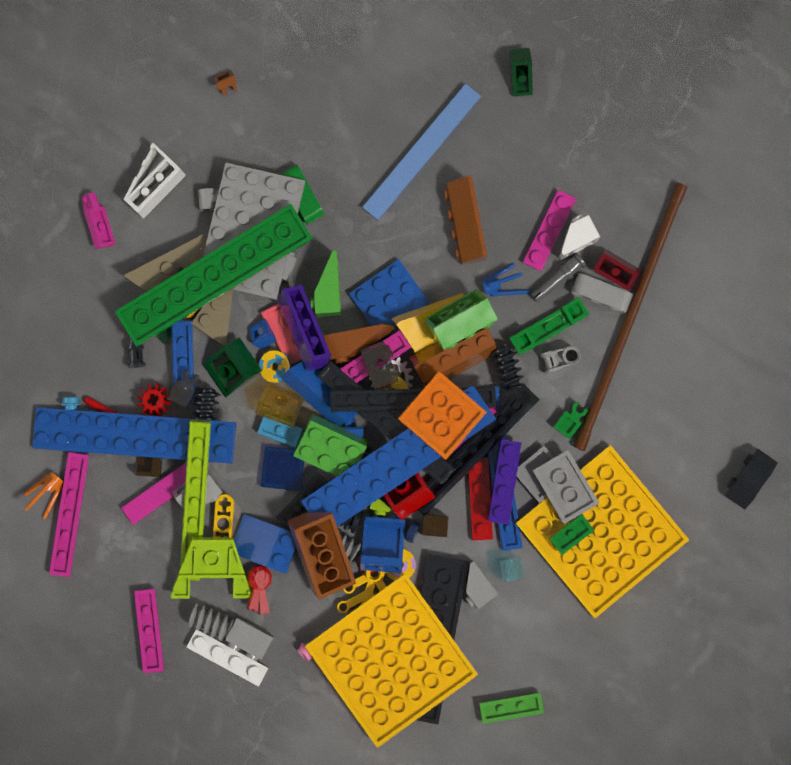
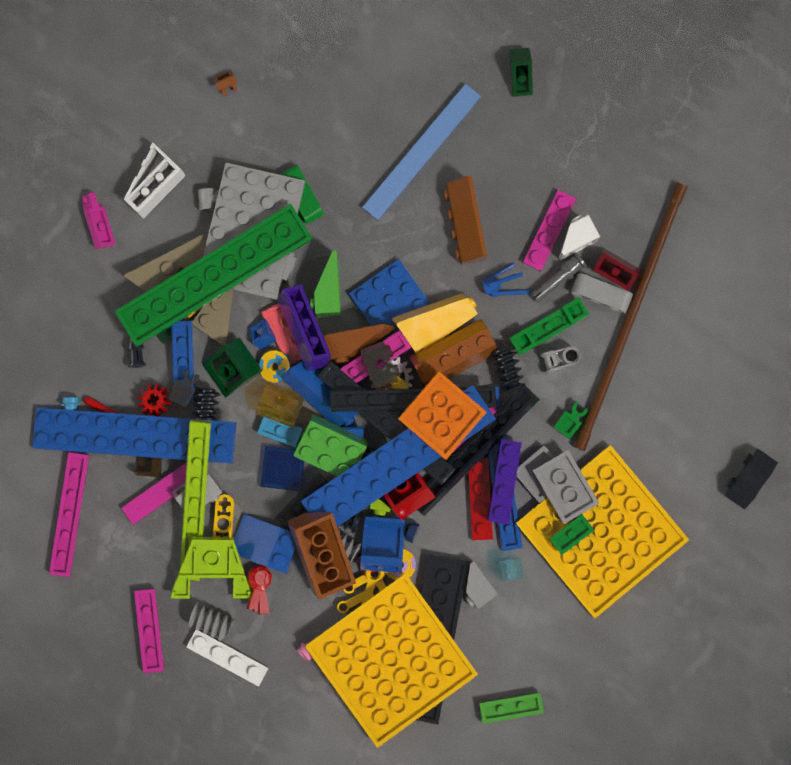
(51, 483): orange plant -> none
(249, 639): light grey brick -> none
(435, 526): dark brown panel -> none
(460, 319): bright green brick -> none

